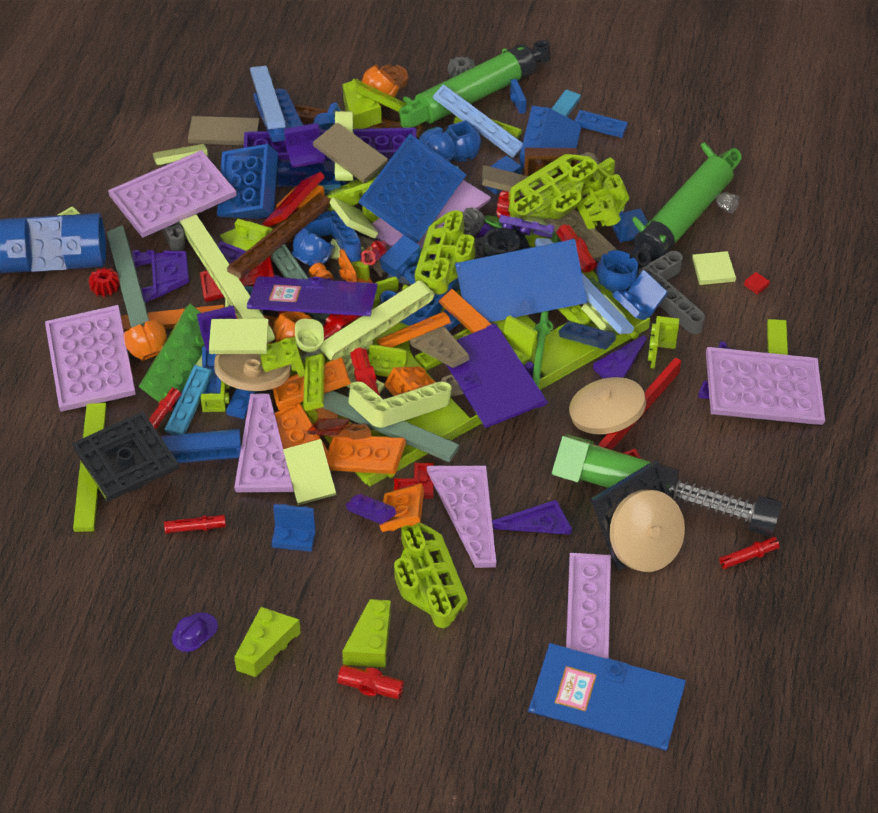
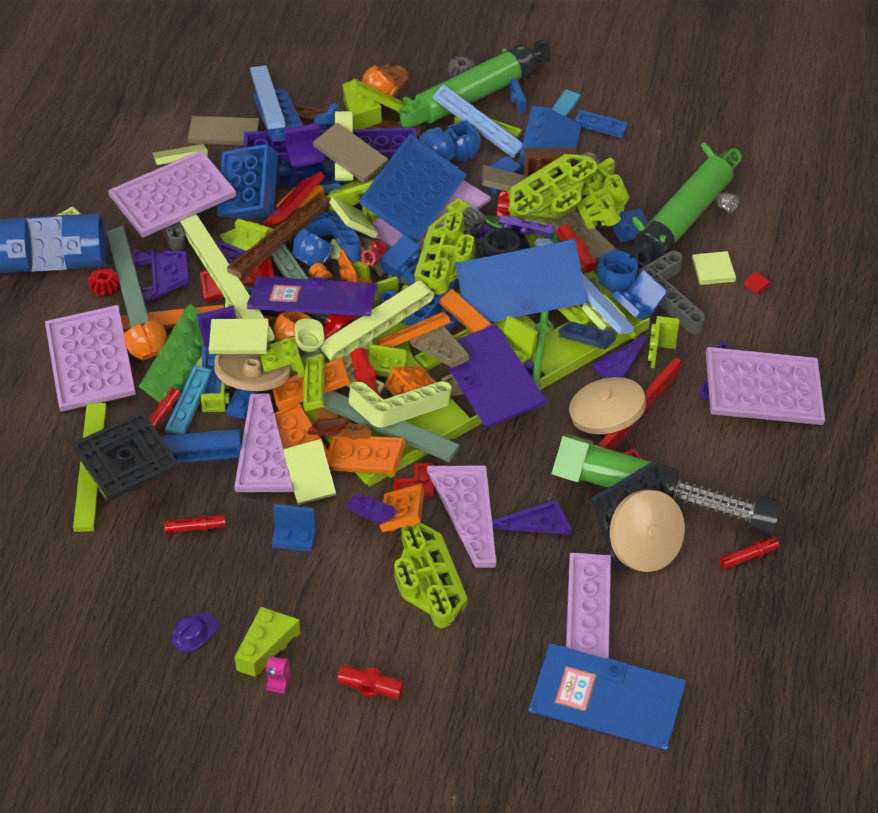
(278, 674): none -> dark pink leg
(370, 636): lime wedge -> none
(458, 205): none -> lime tile
(777, 336): lime tile -> none

